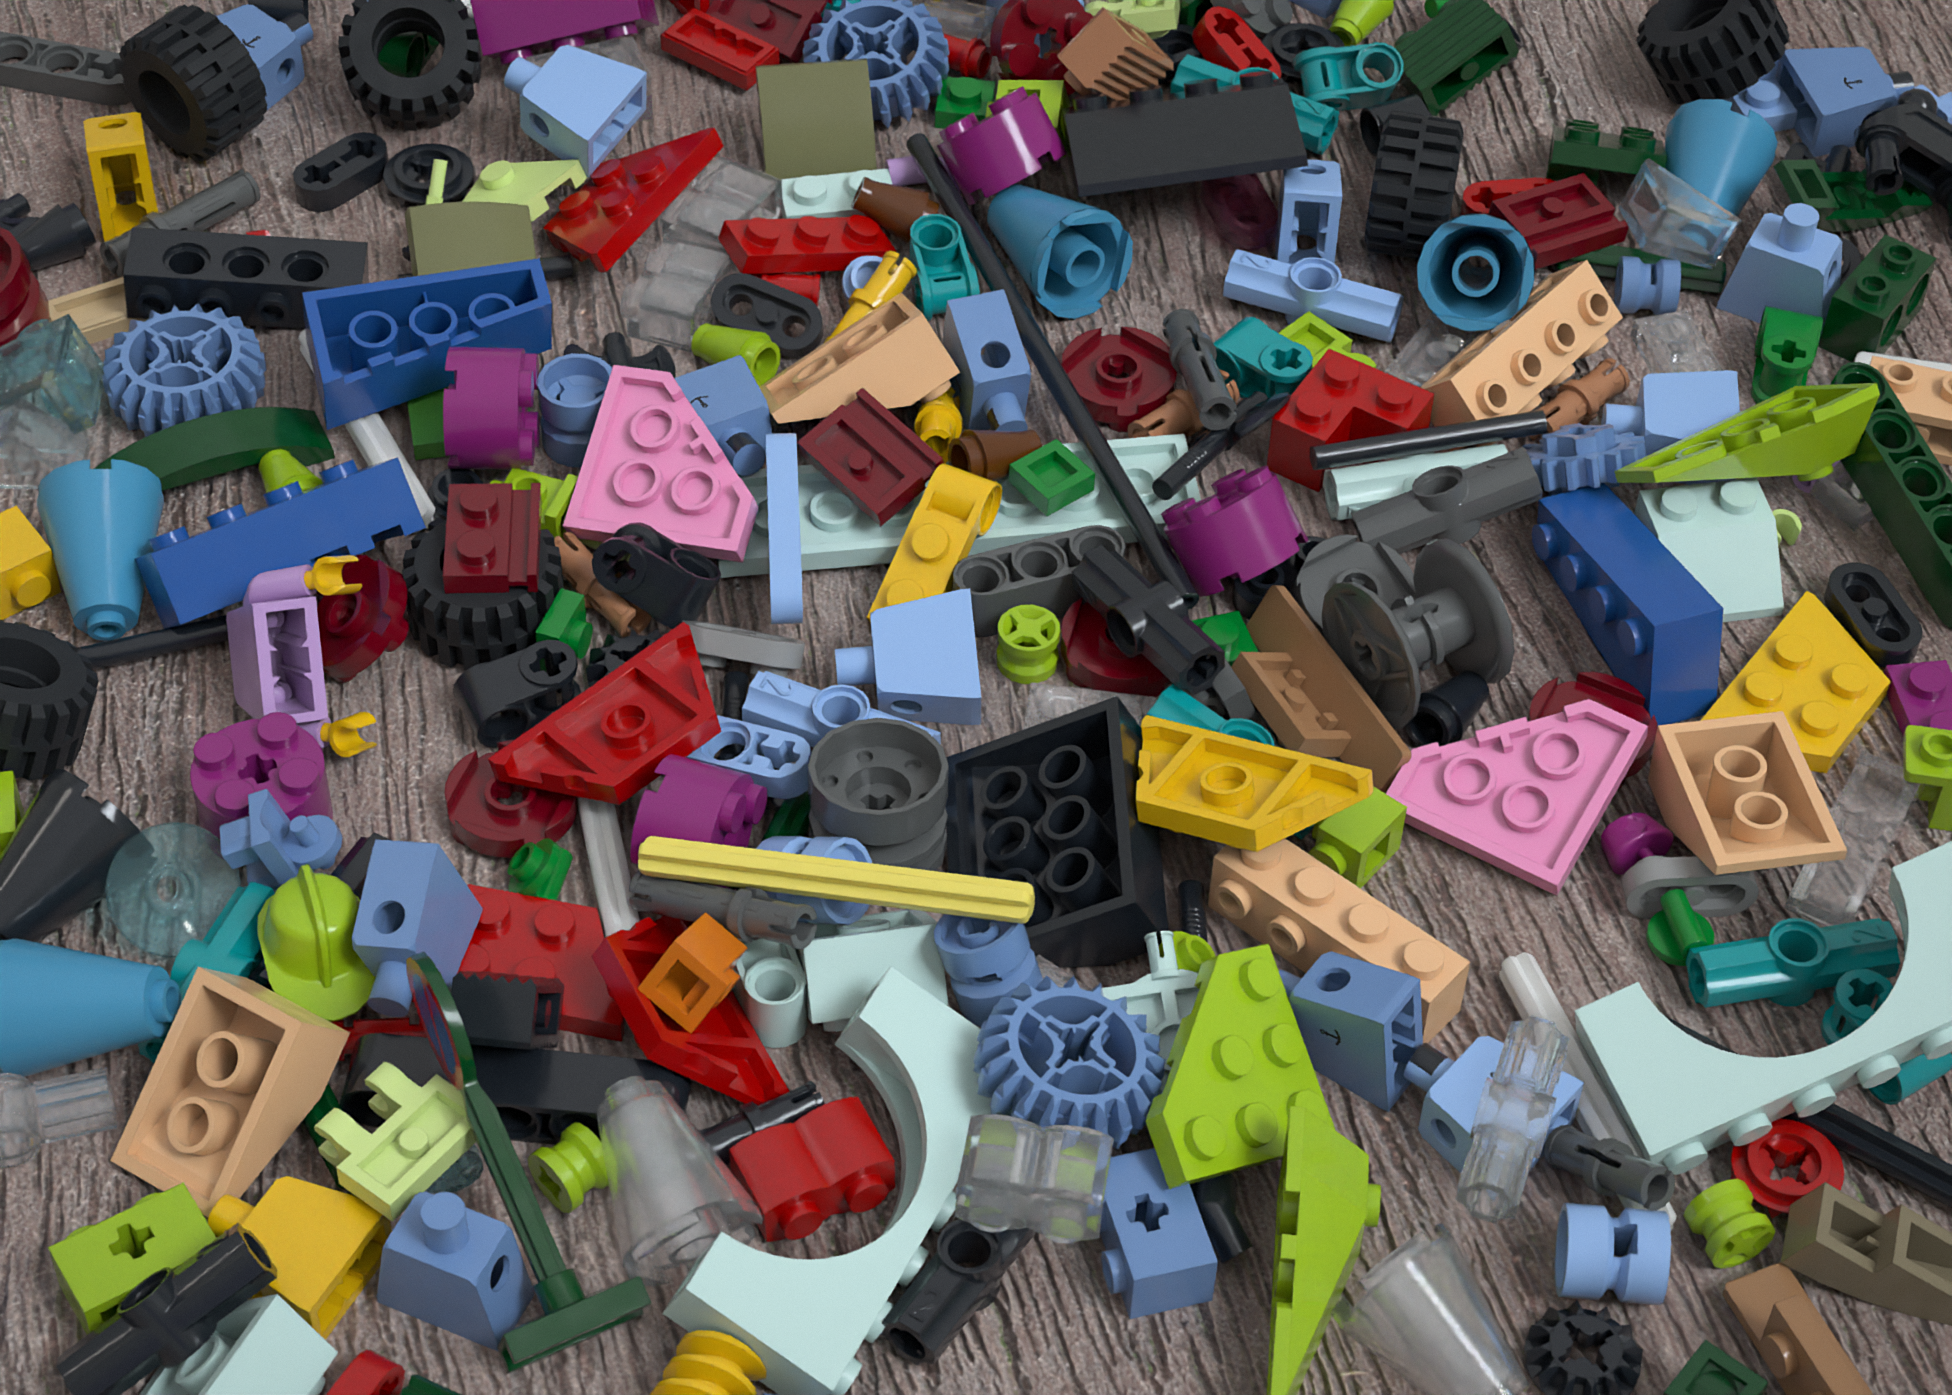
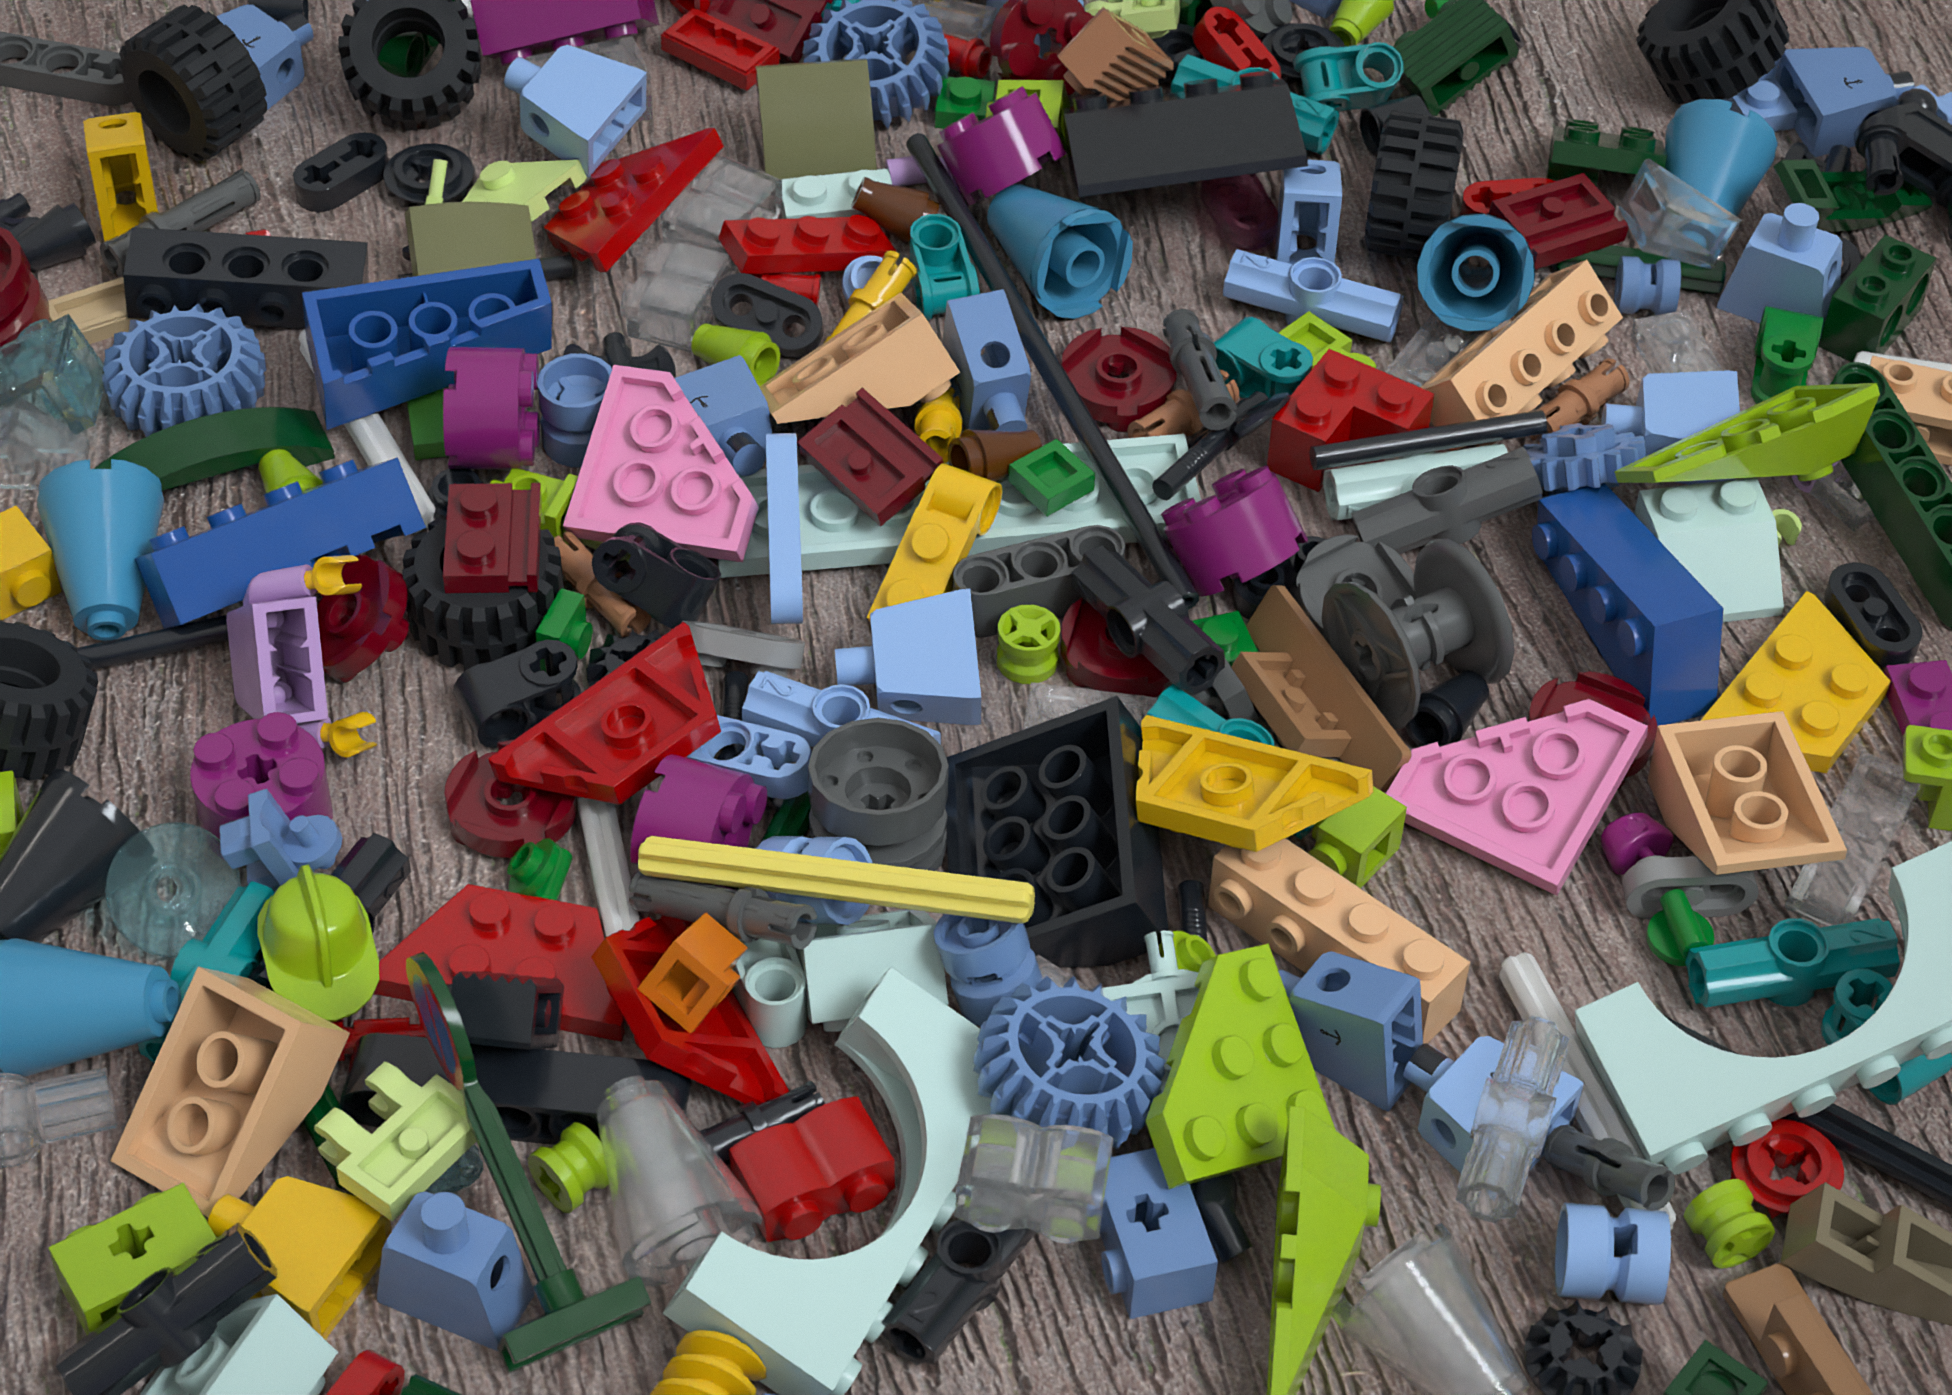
(409, 907): medium blue torso -> none

